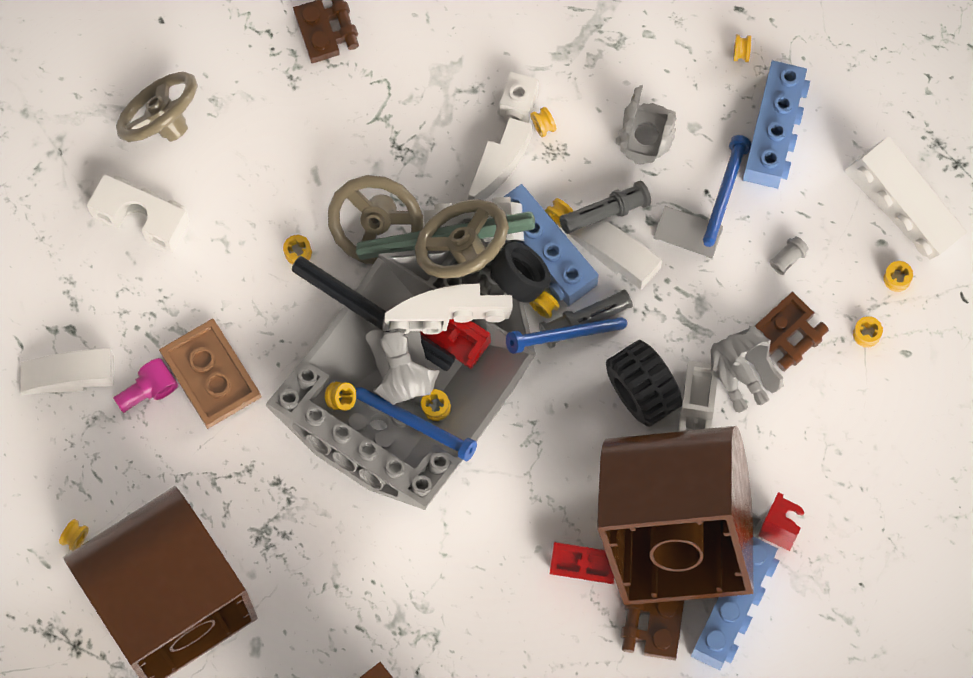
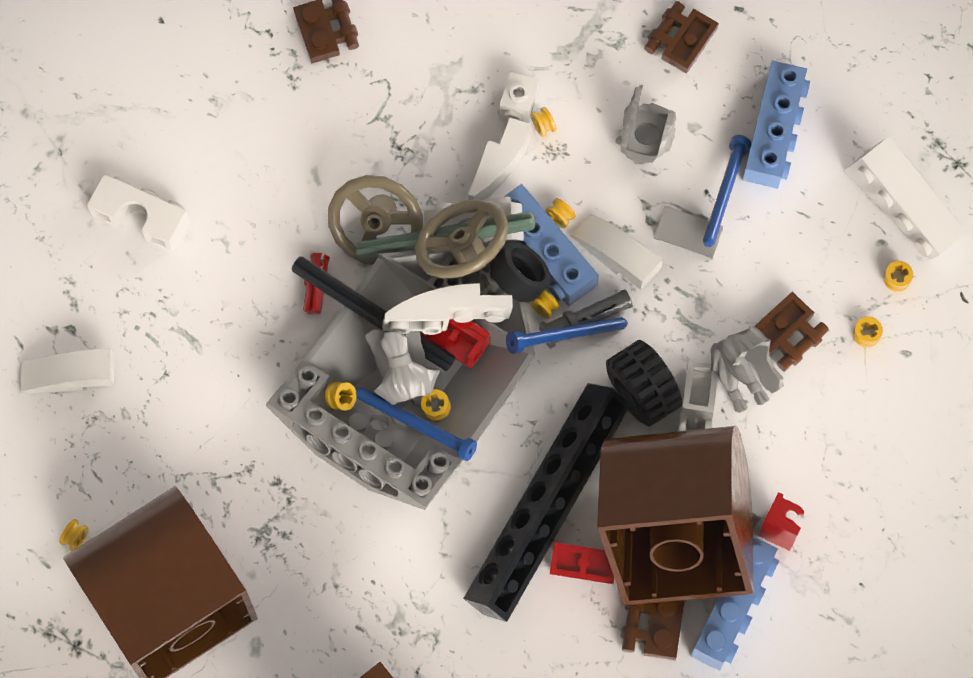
(153, 382): dark pink pin -> none
(161, 113): dark tan piece -> none
(210, 373): medium nougat plate -> none
(302, 242): yellow bush -> none
(314, 296): none -> red axle
(546, 502): none -> black brick
(617, 203): dark grey pin -> none
(689, 40): none -> reddish brown plate
(742, 48): yellow bush -> none
(789, 255): light grey pin -> none

